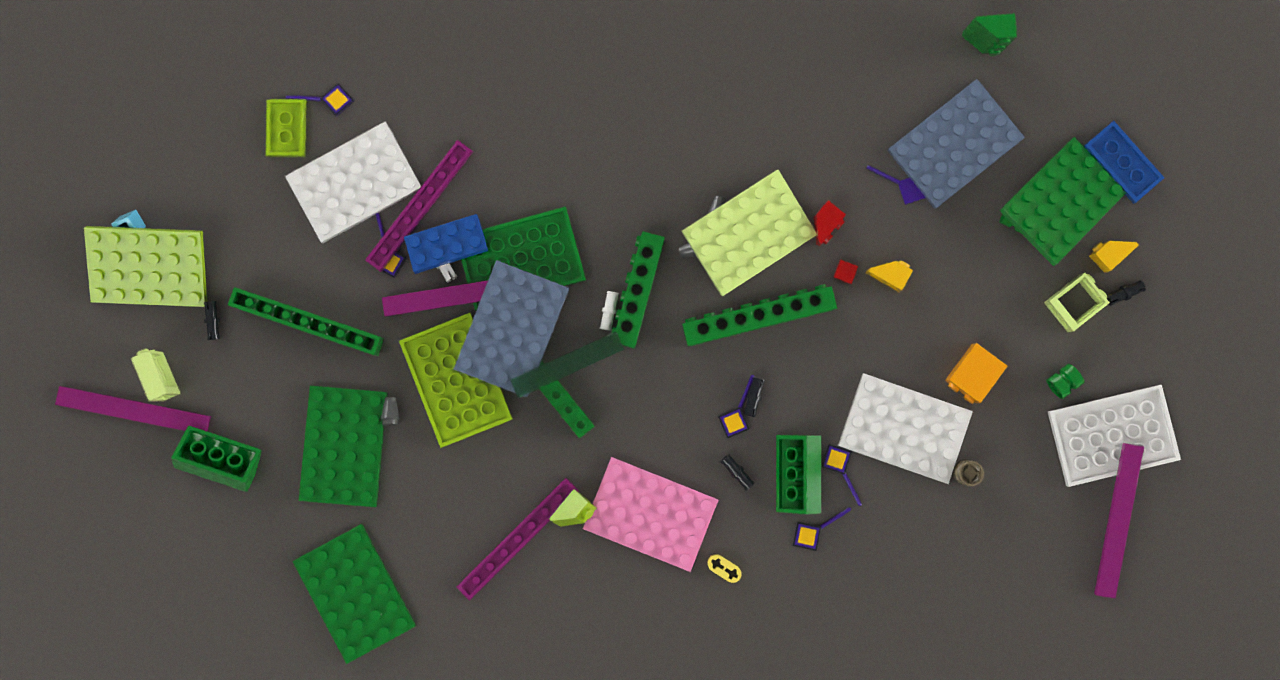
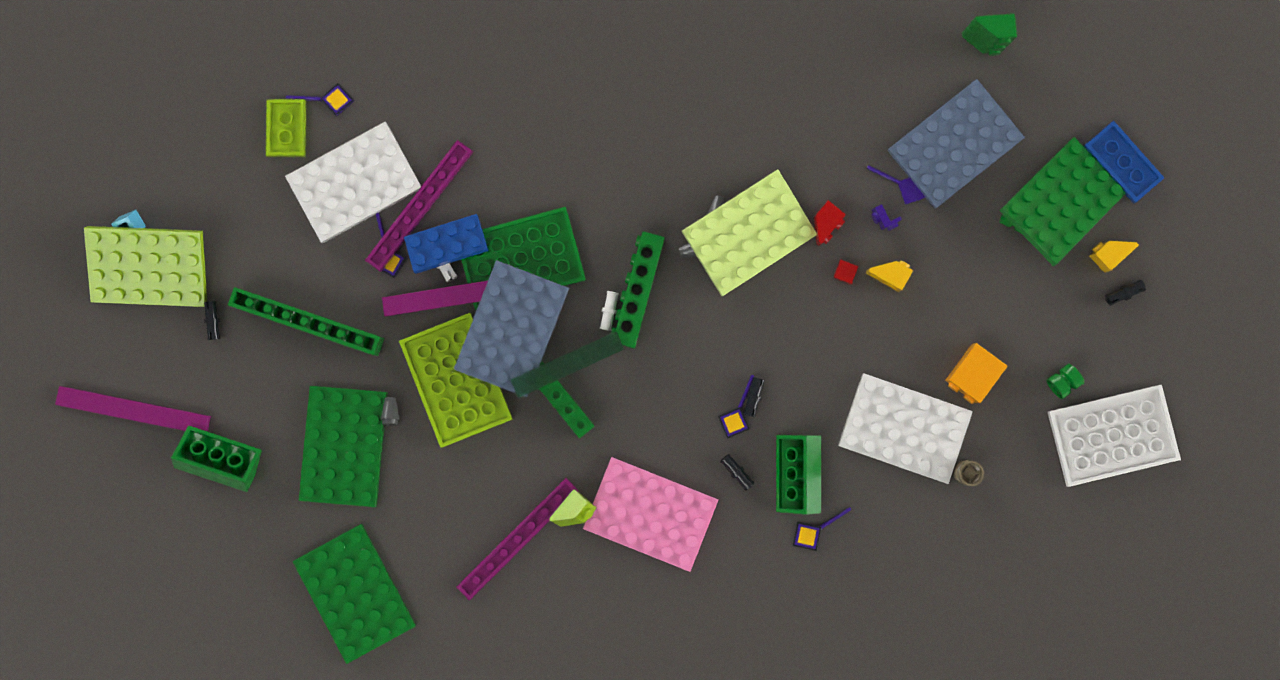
(155, 375): yellowish green window -> none
(721, 571): light yellow beam -> none
(823, 293): green brick -> none
(837, 460): piece -> none
(880, 217): none -> dark purple bracket
(1062, 314): yellowish green window -> none
(1119, 520): magenta tile -> none

